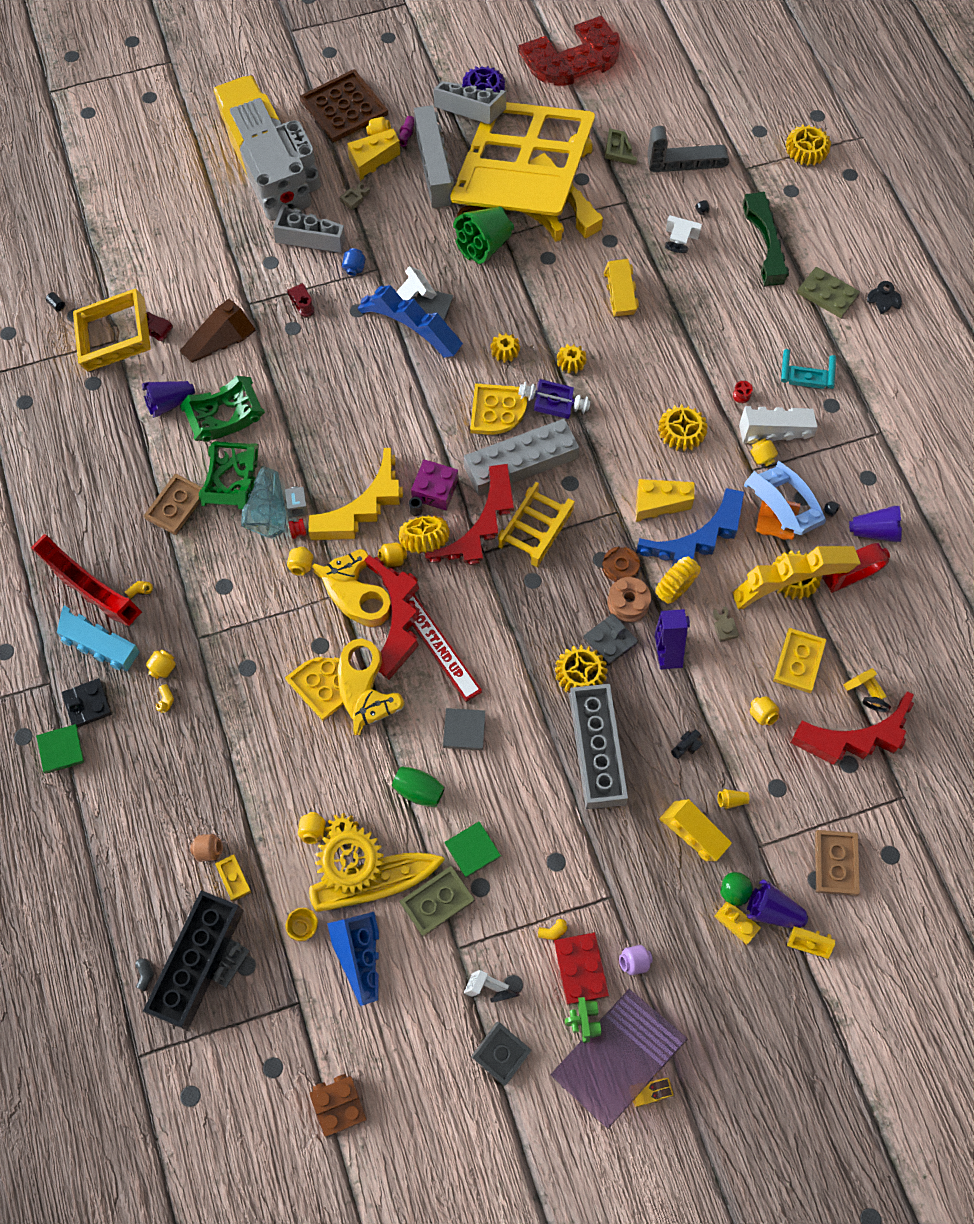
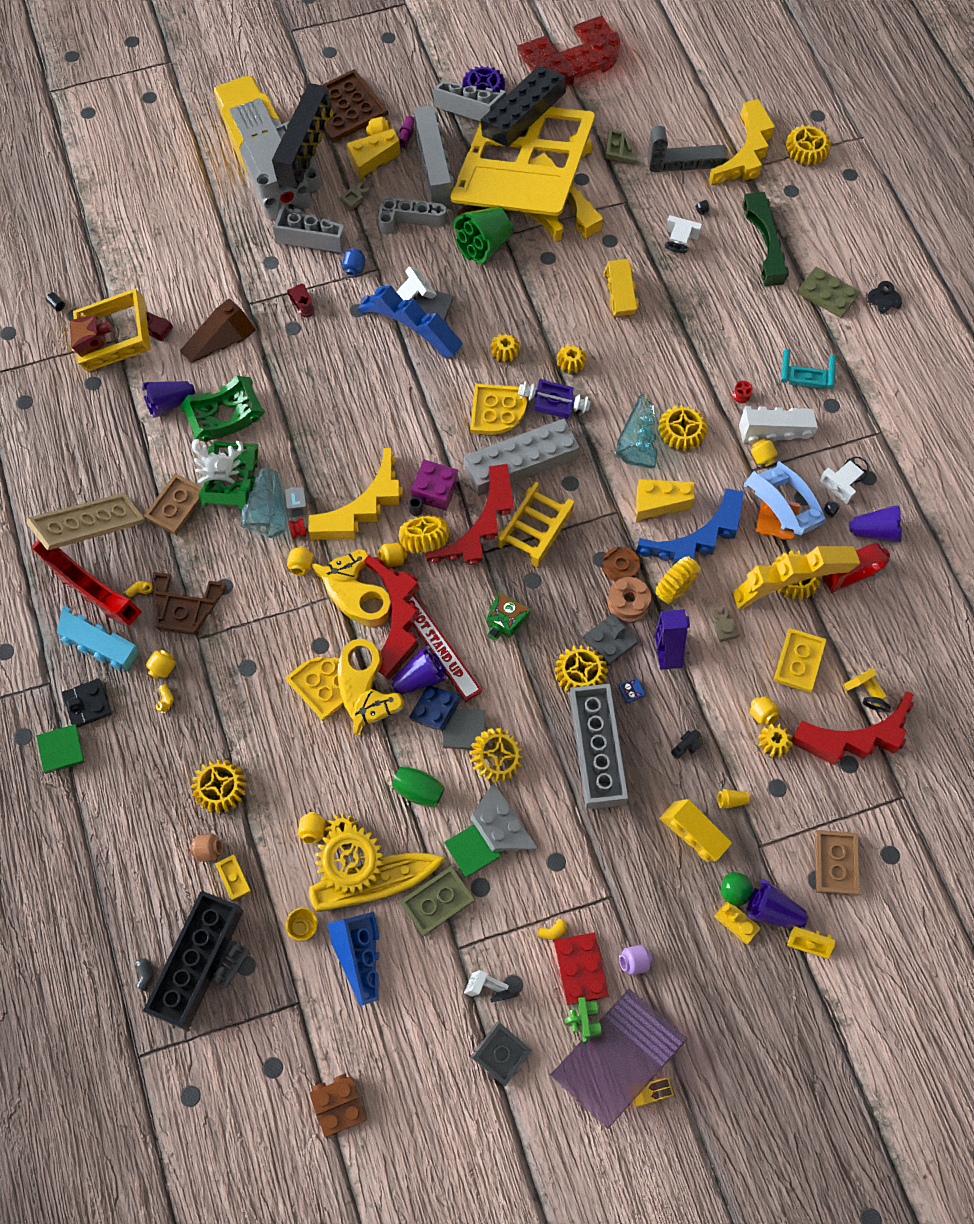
(85, 521): none -> tan plate
(88, 334): none -> dark red torso
(183, 612): none -> reddish brown wing
(211, 788): none -> yellow gear
(215, 465): none -> white animal
(302, 136): none -> black brick
(410, 211): none -> light grey beam
(419, 672): none -> dark purple cone
(435, 708): none -> dark blue plate
(499, 739): none -> yellow gear
(500, 824): none -> light grey wing
(506, 616): none -> torso
(523, 106): none -> black brick
(631, 690): none -> tile
(637, 438): none -> clear light blue wedge
(746, 161): none -> yellow arch
(773, 747): none -> yellow gear
(840, 481): none -> white piece

